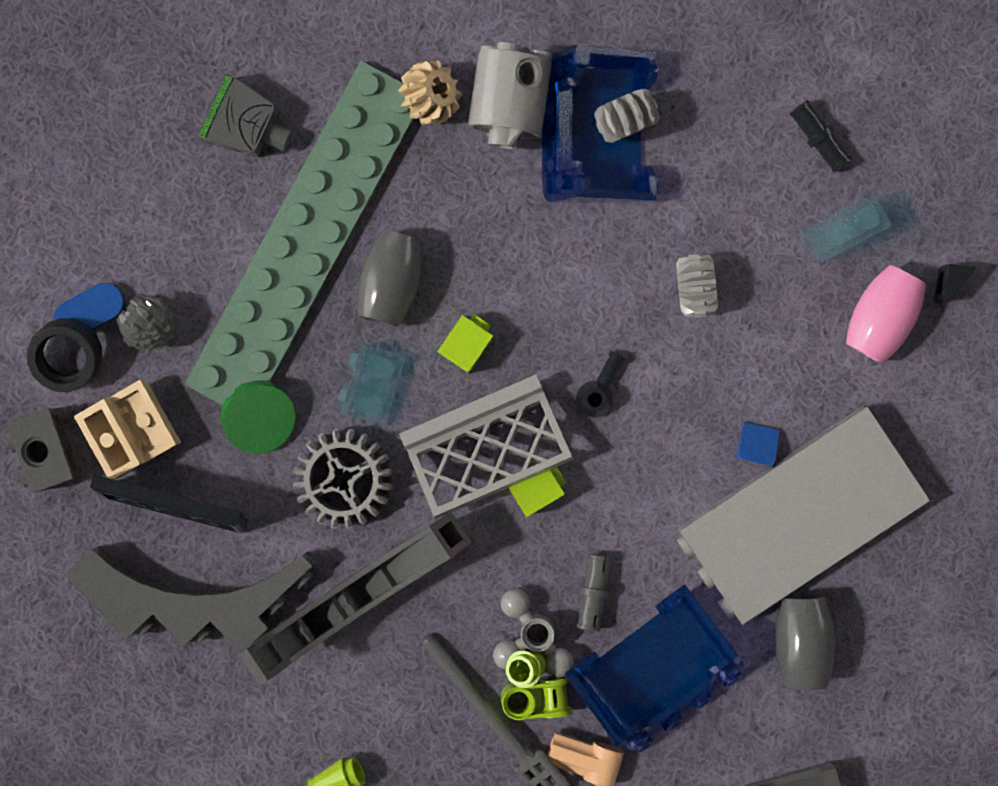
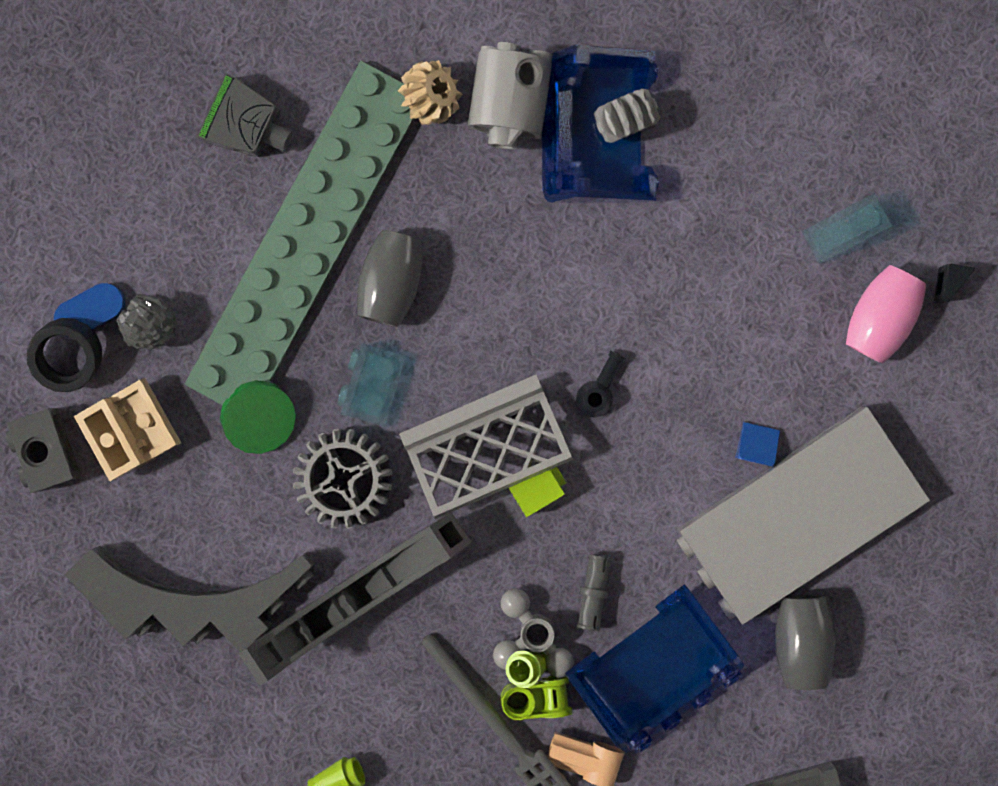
(169, 504): black tile -> none
(466, 342): lime brick -> none
(697, 285): light grey gear -> none
(820, 136): black pin -> none

